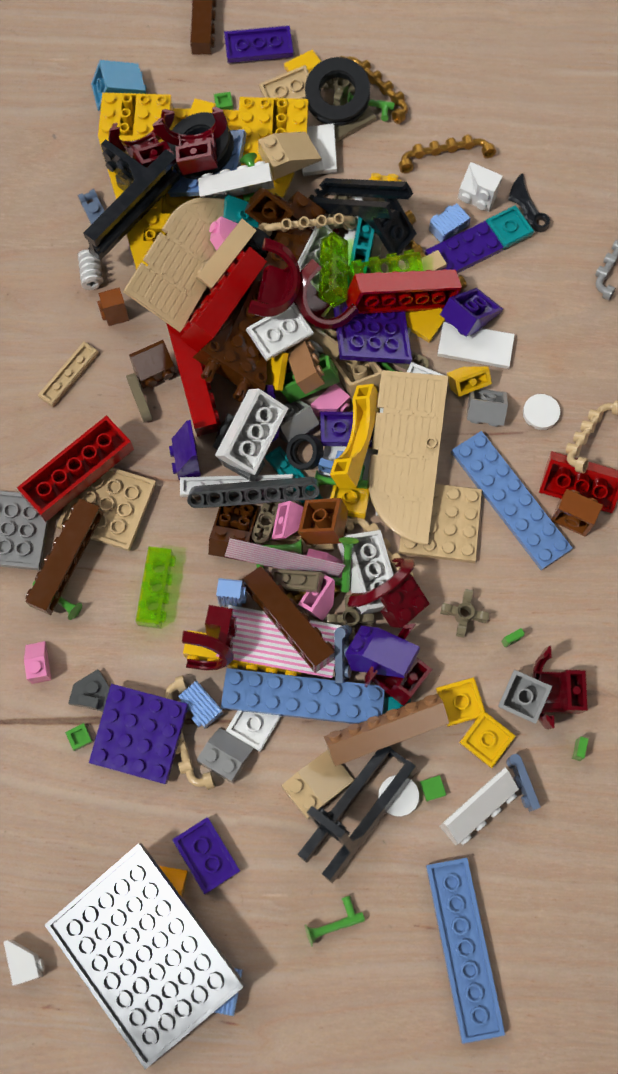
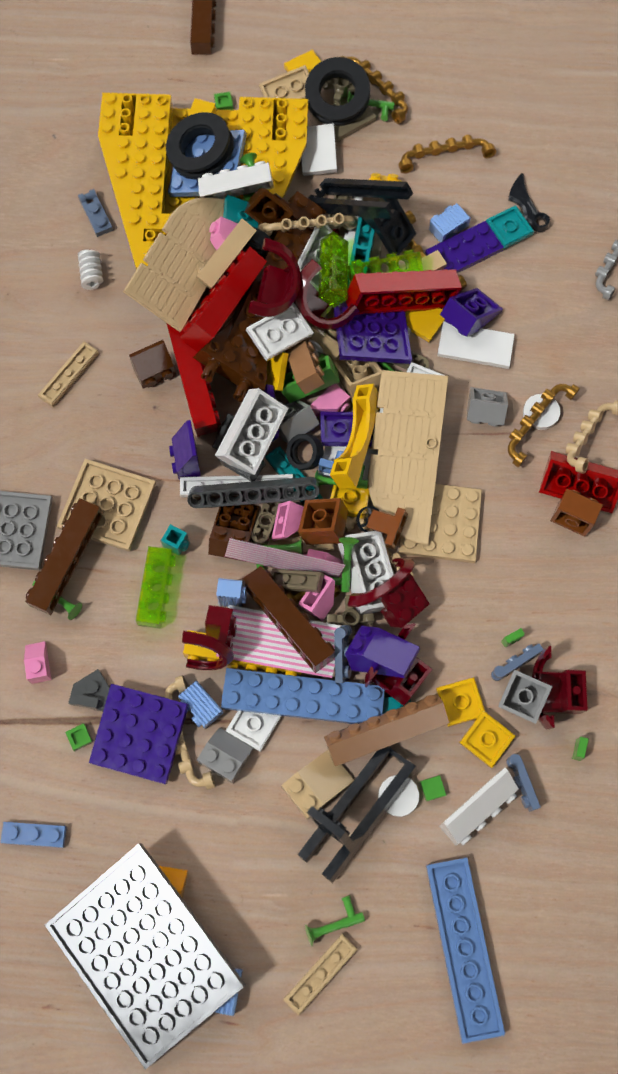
(22, 963): white slope -> none
(33, 834): none -> medium blue plate
(75, 468): red brick -> none
(112, 307): dark orange brick -> none
(117, 78): dark azure slope -> none
(123, 181): clear smoke tile -> none
(129, 208): black piece -> none
(139, 397): dark tan beam -> none
(146, 148): dark red piece -> none
(175, 539): none -> teal brick
(194, 151): dark red piece -> none
(206, 855): dark purple plate -> none
(258, 44): dark purple plate -> none
(287, 152): tan slope -> none
(320, 974): none -> tan tile
(384, 523): none -> dark orange piece
(468, 379): yellow slope -> none
(480, 187): white slope -> none
(480, 616): dark tan pin -> none
(511, 500): medium blue plate -> none
(515, 662): none -> sand blue plate
(537, 409): none -> pearl gold bar

